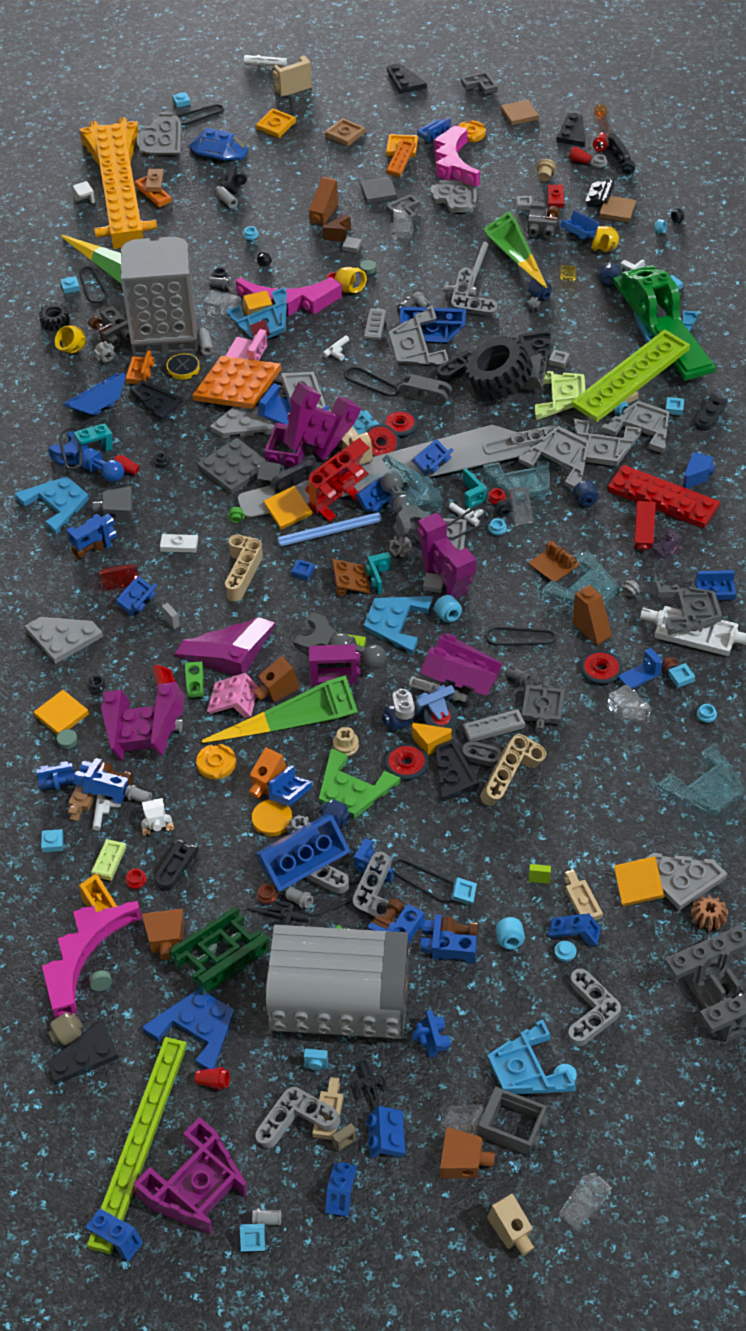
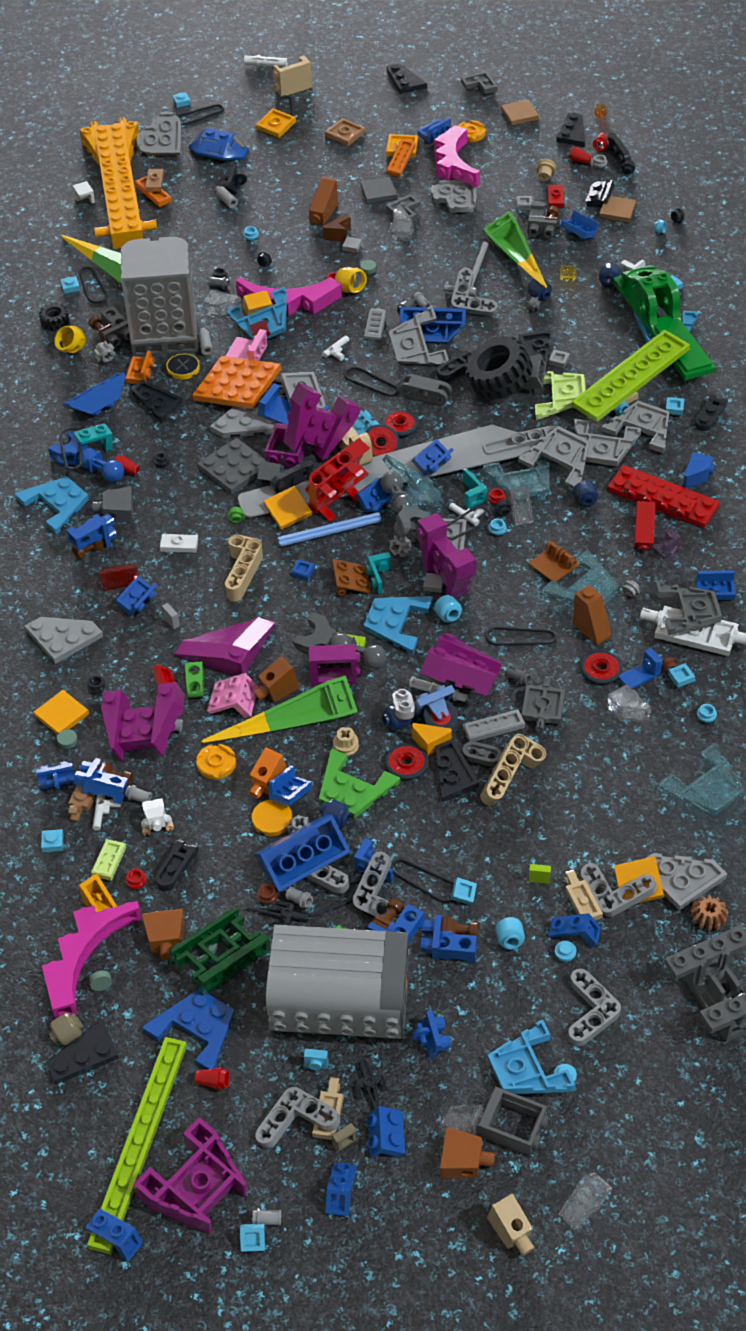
(605, 239): yellow helmet -> none
(616, 897): none -> light grey beam

